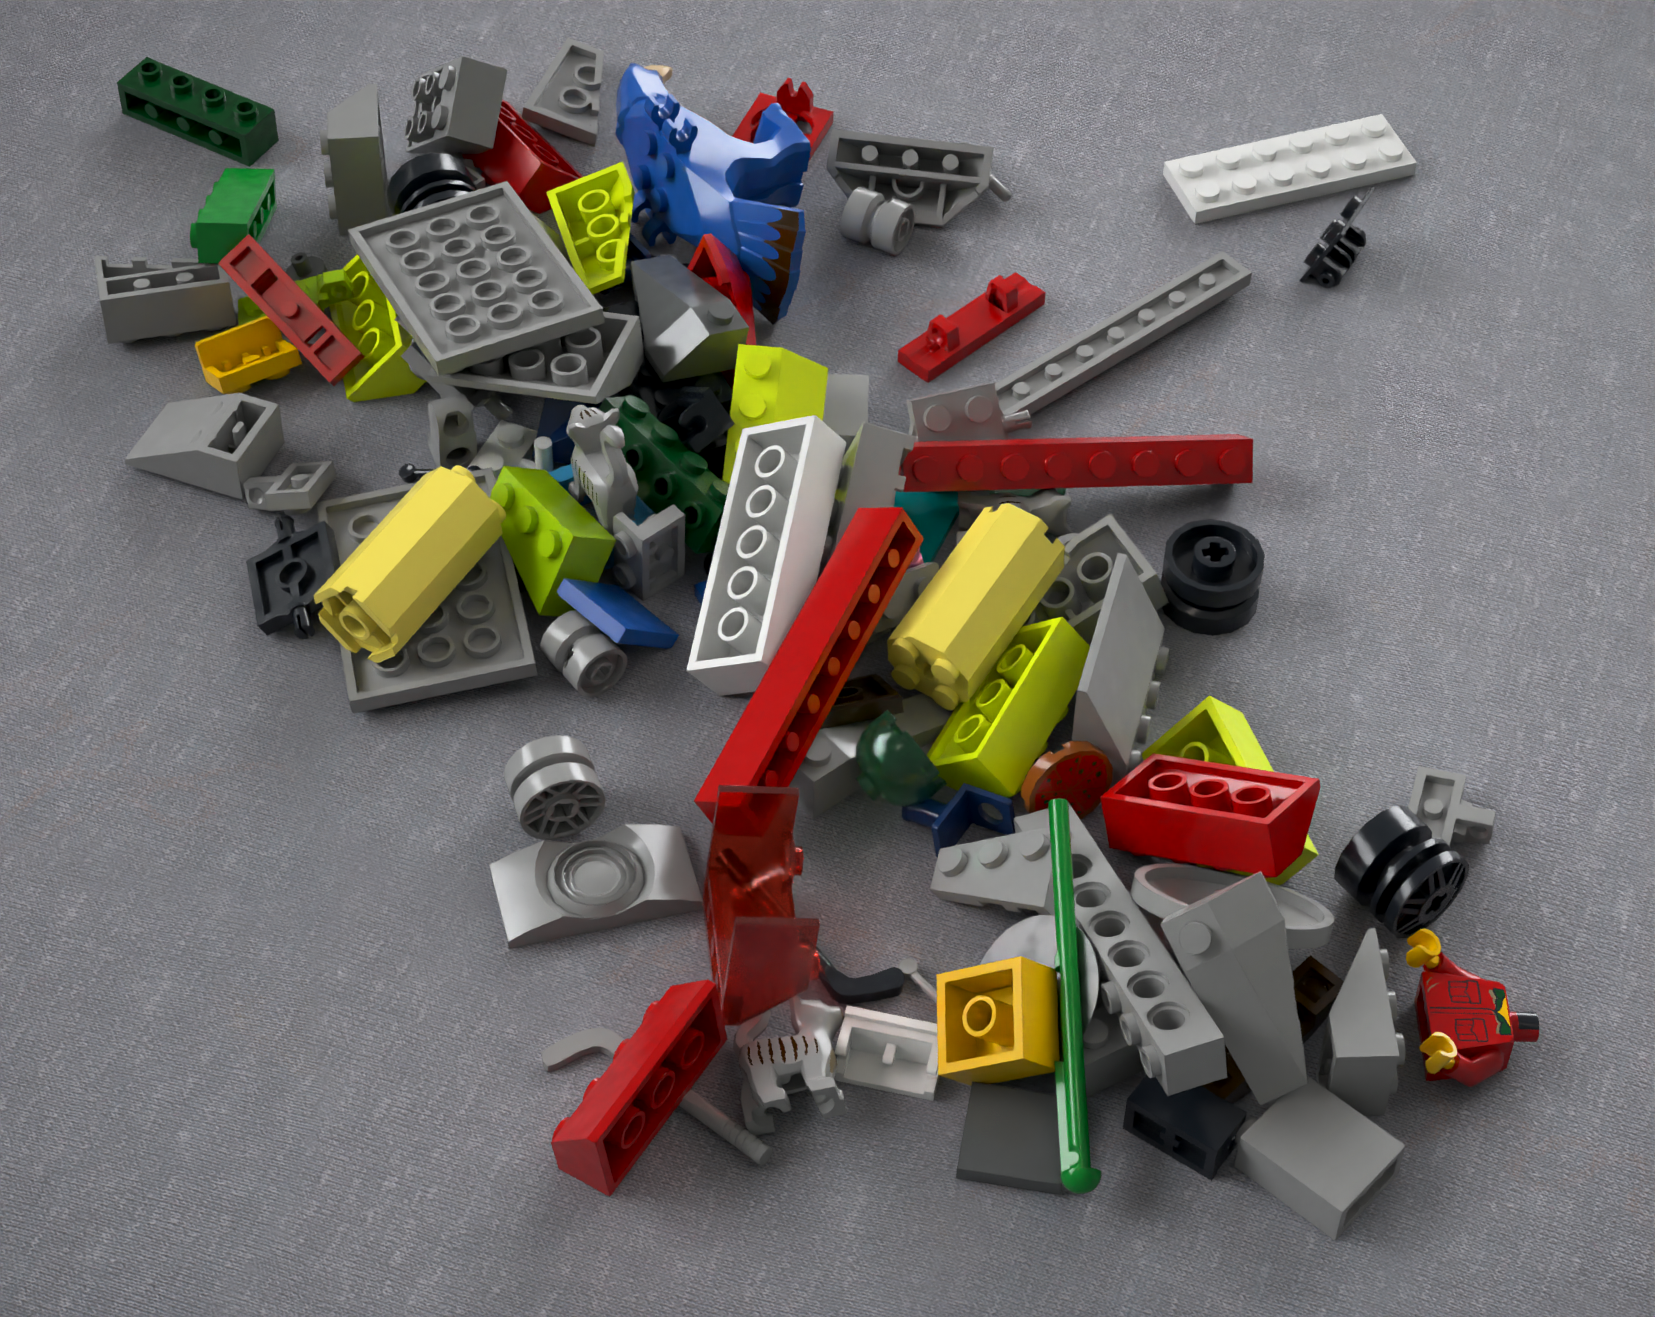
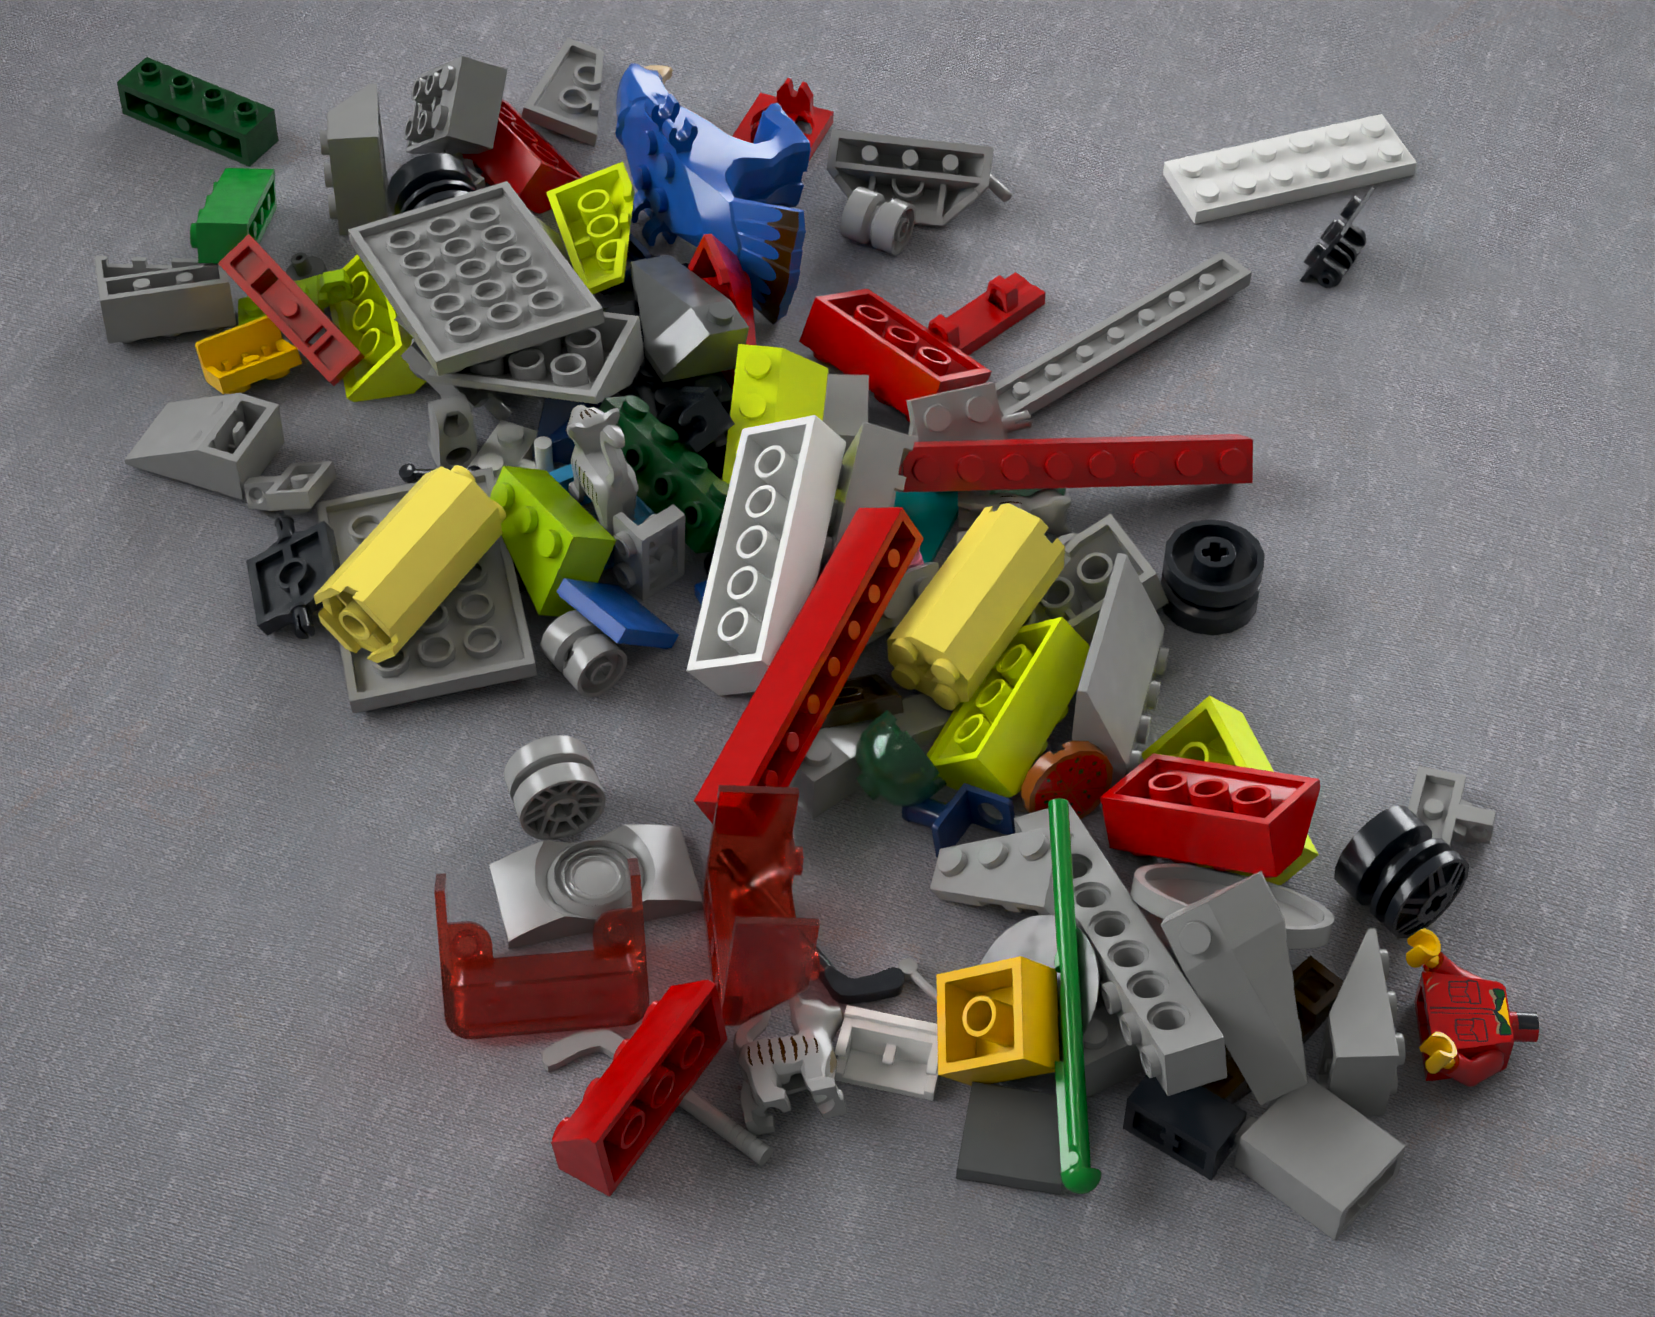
(544, 990): none -> clear red windscreen
(876, 339): none -> red slope

